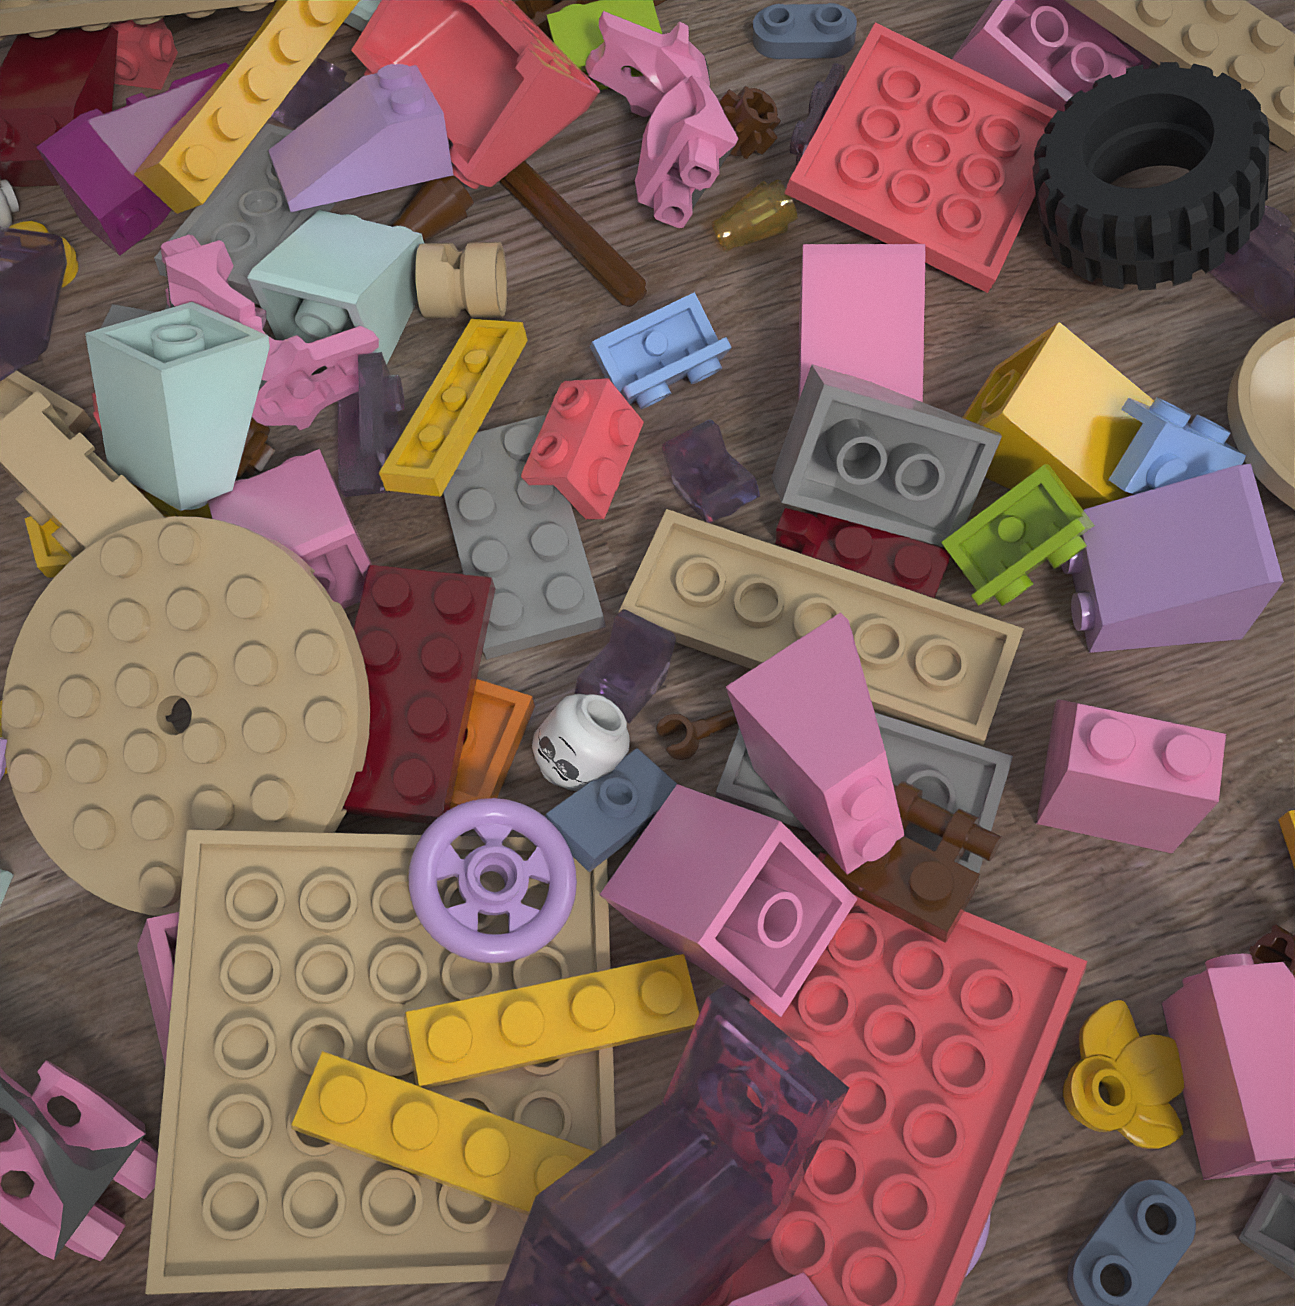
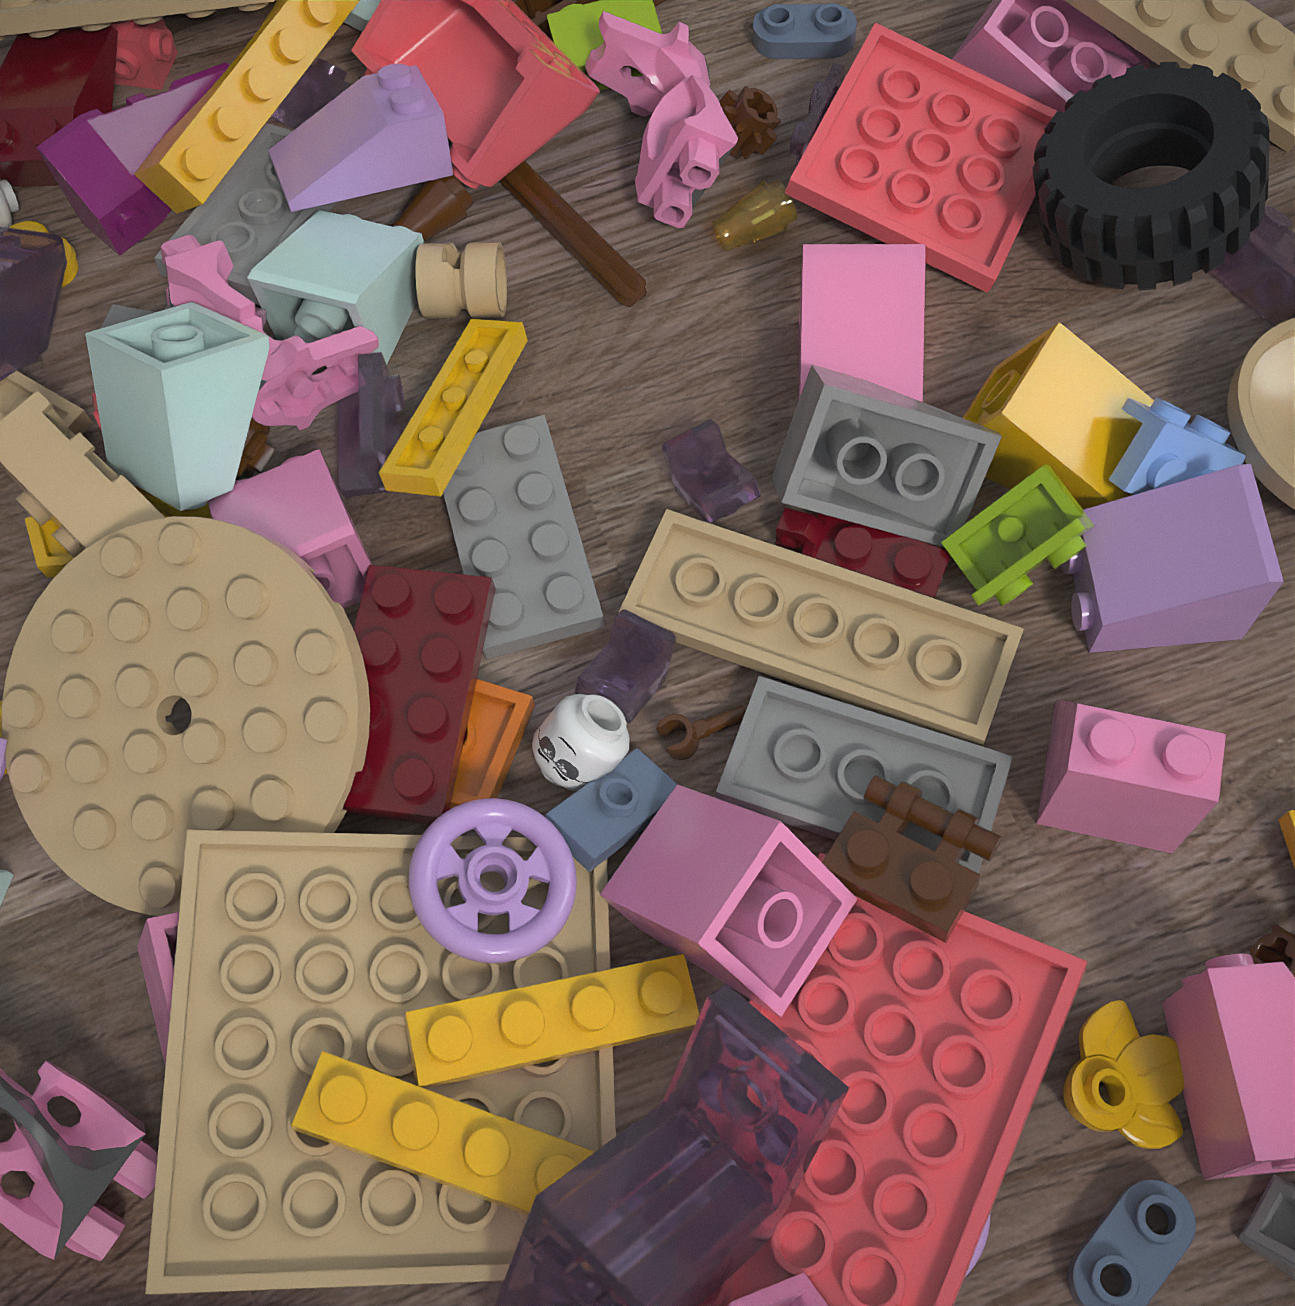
(585, 445): coral bracket -> none
(660, 351): light blue bracket -> none
(820, 743): bright pink slope -> none

